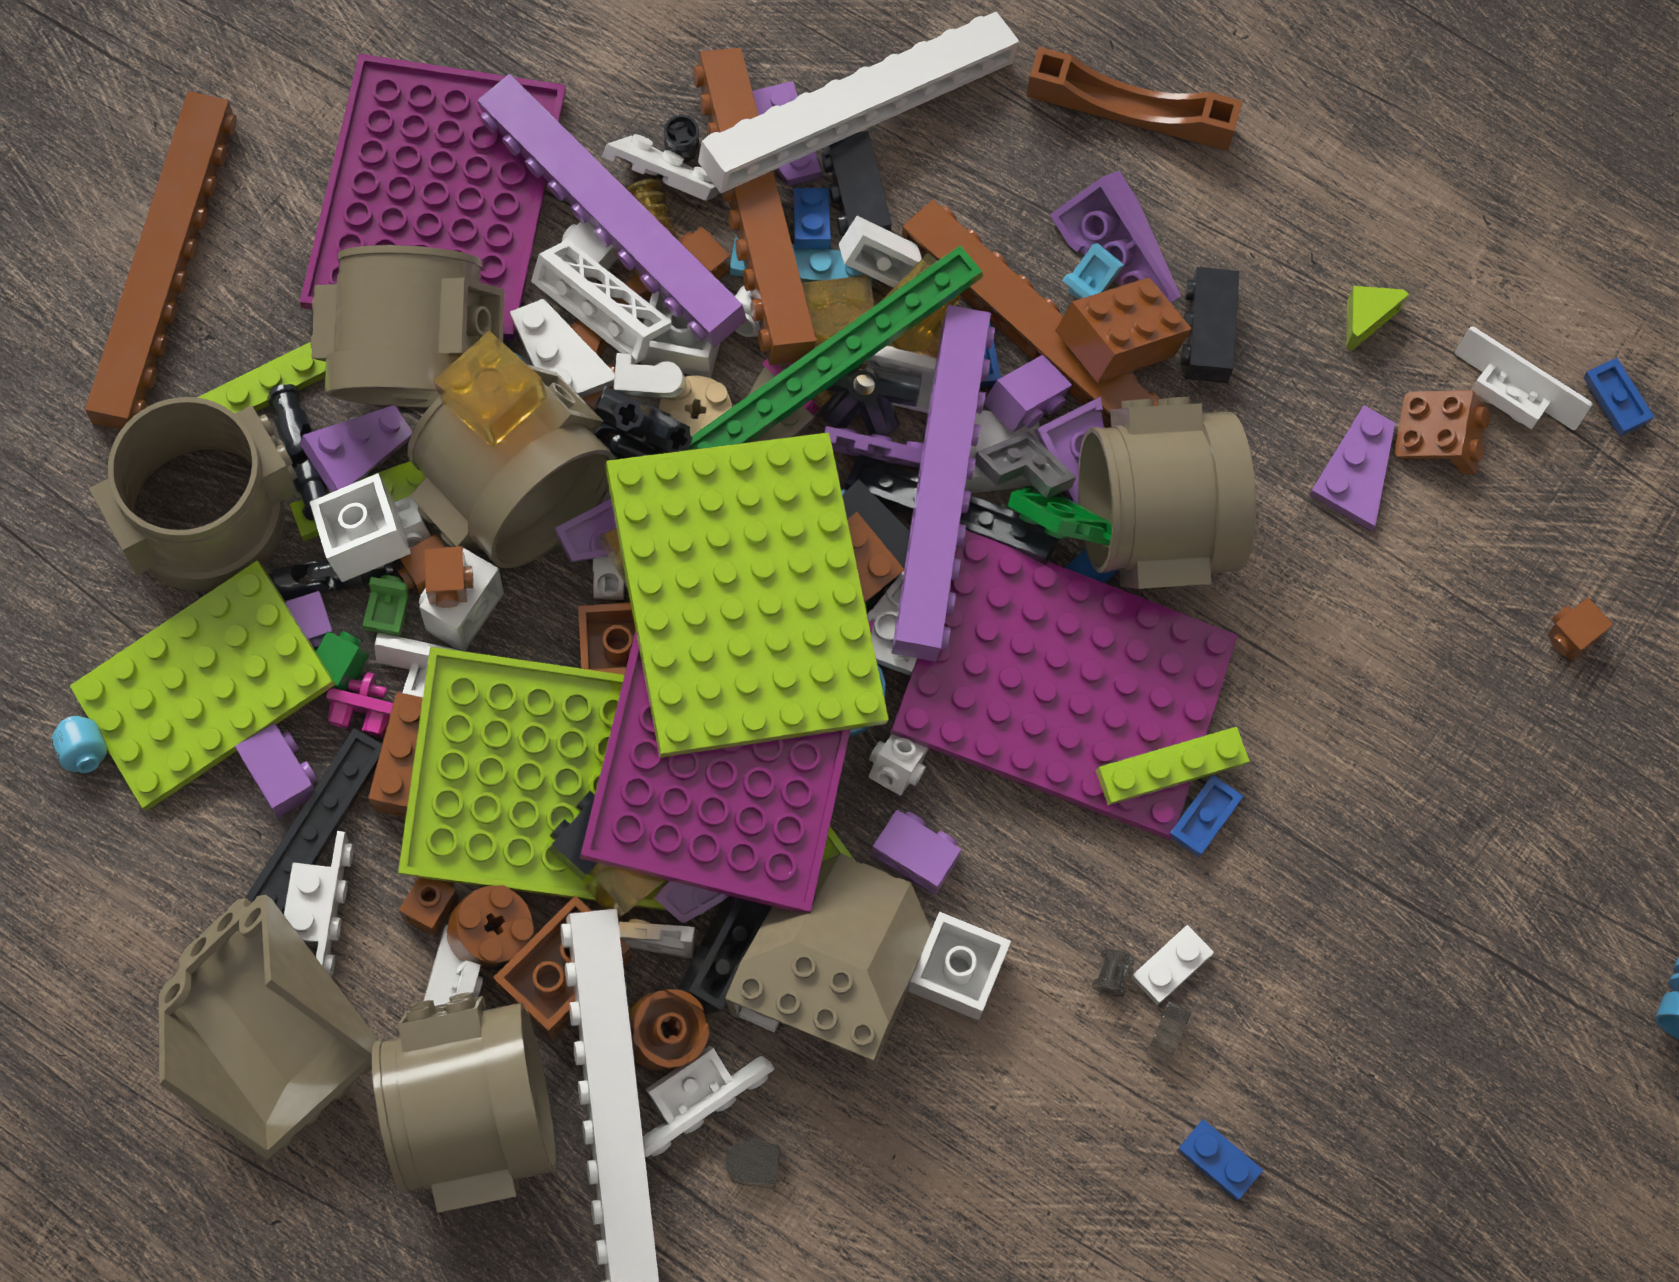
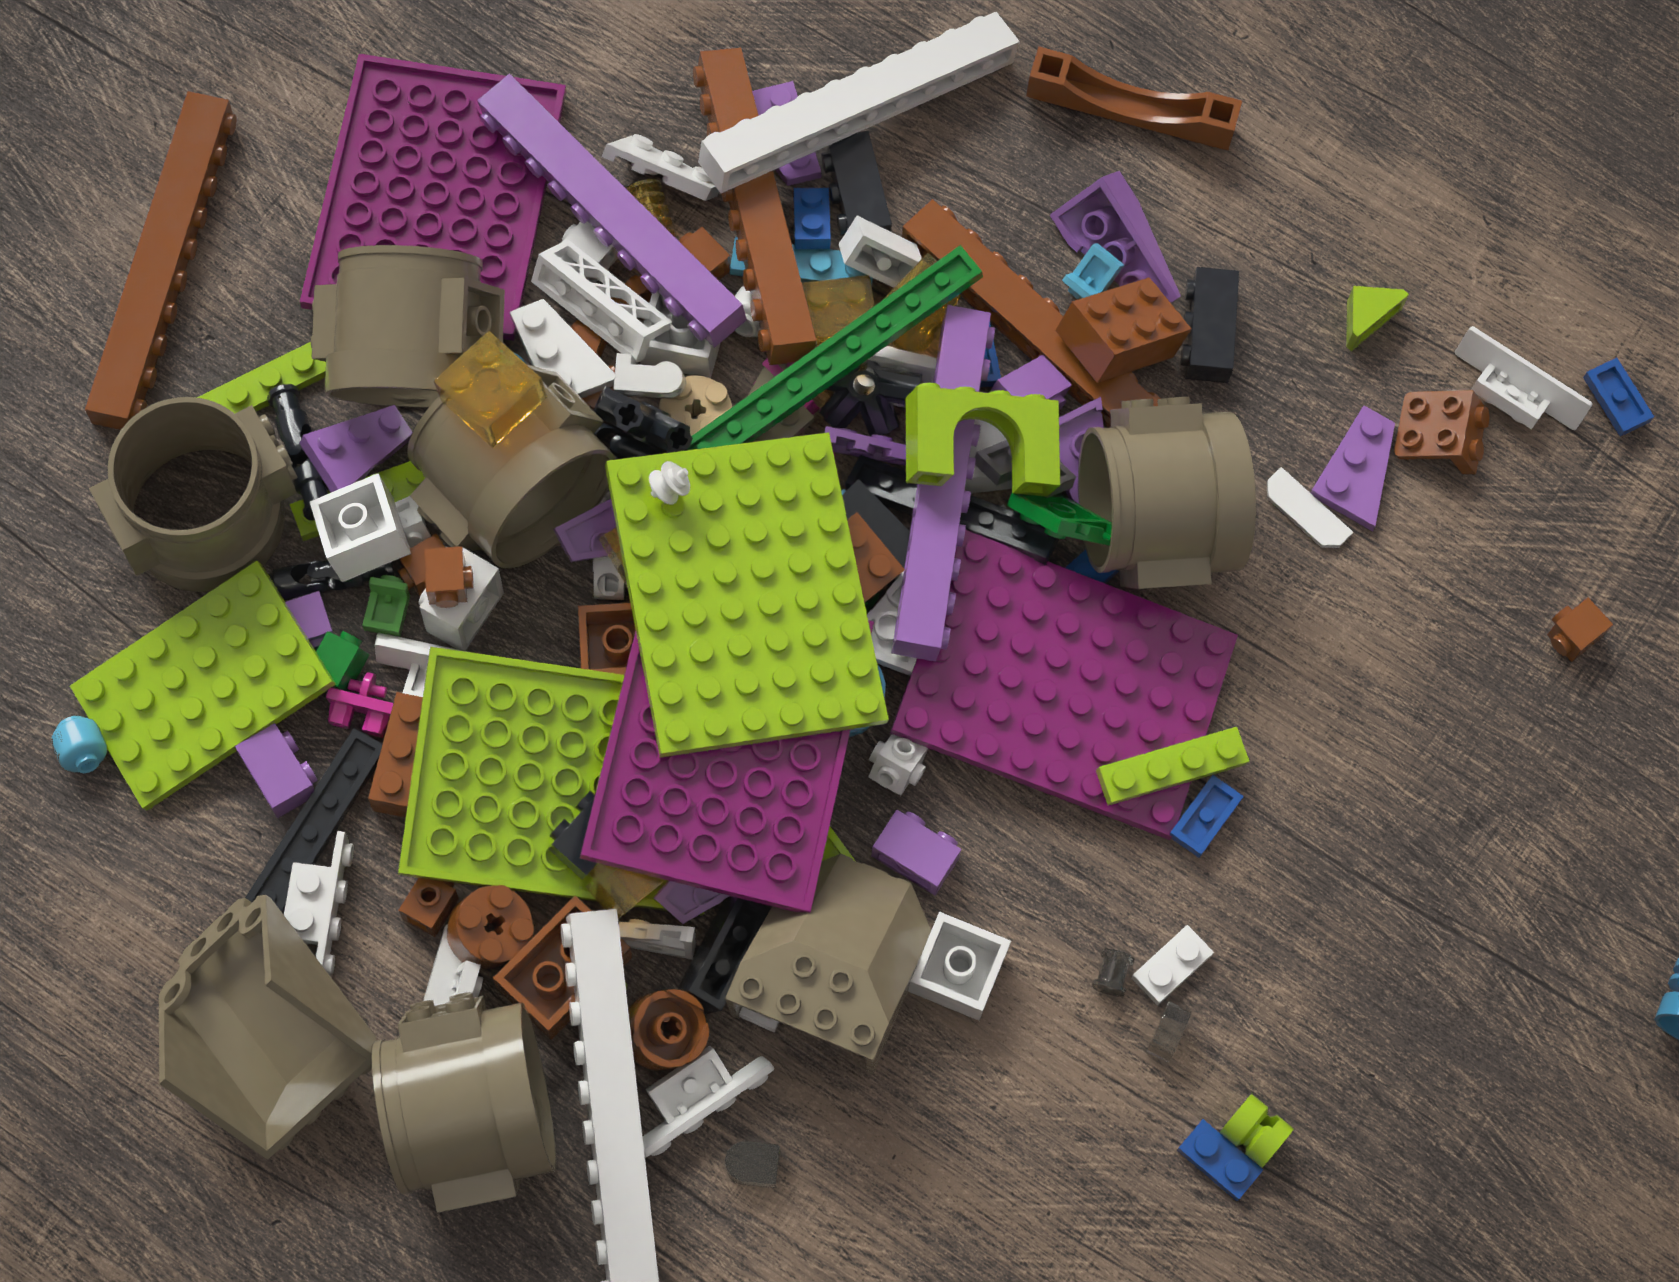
(669, 482): none -> white wheel
(679, 130): black wheel -> none
(1026, 423): none -> lime arch
(1256, 1130): none -> lime wheel
(1306, 511): none -> white piece

